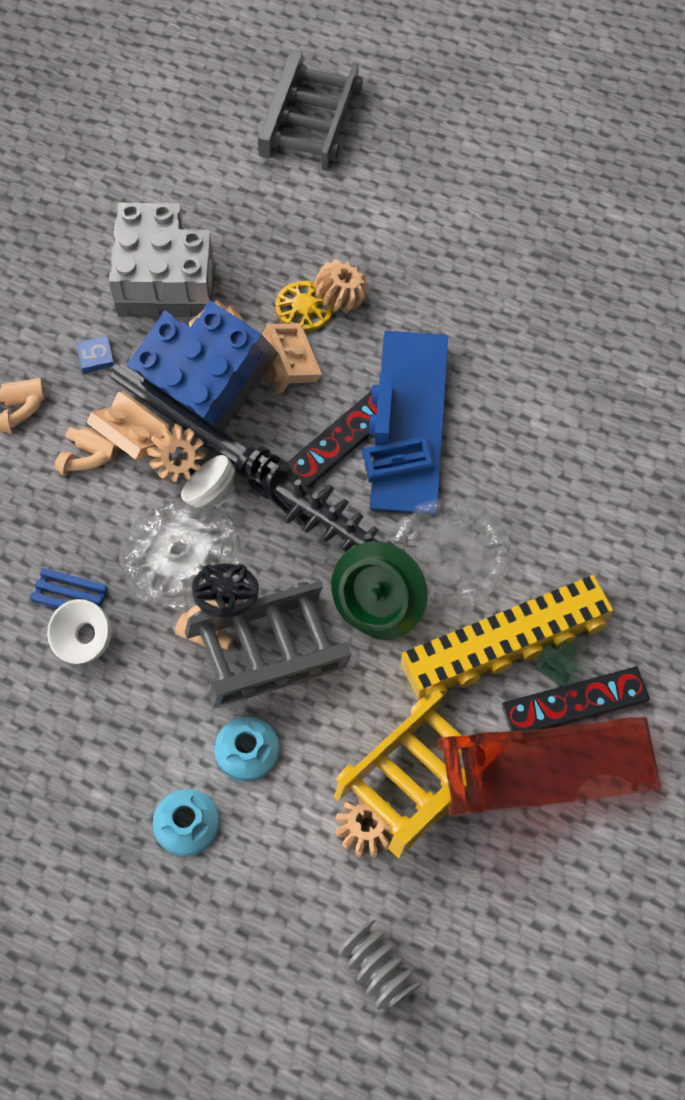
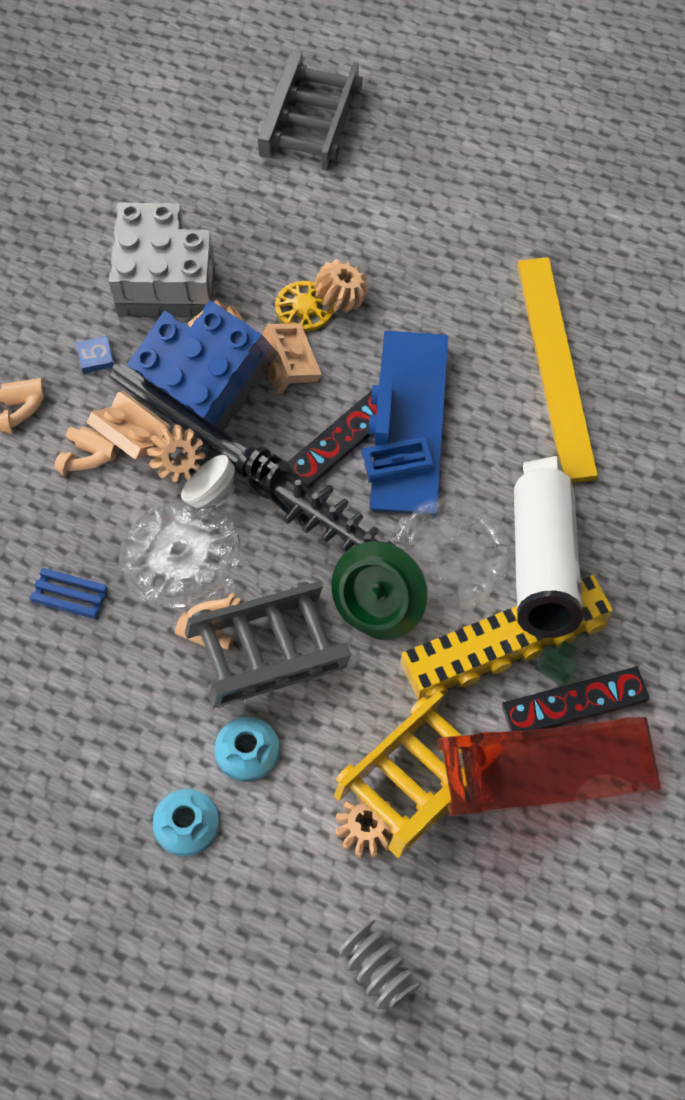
(64, 631): white piece -> none
(225, 589): black wheel -> none
(546, 551): none -> white piece
(556, 370): none -> yellow tile

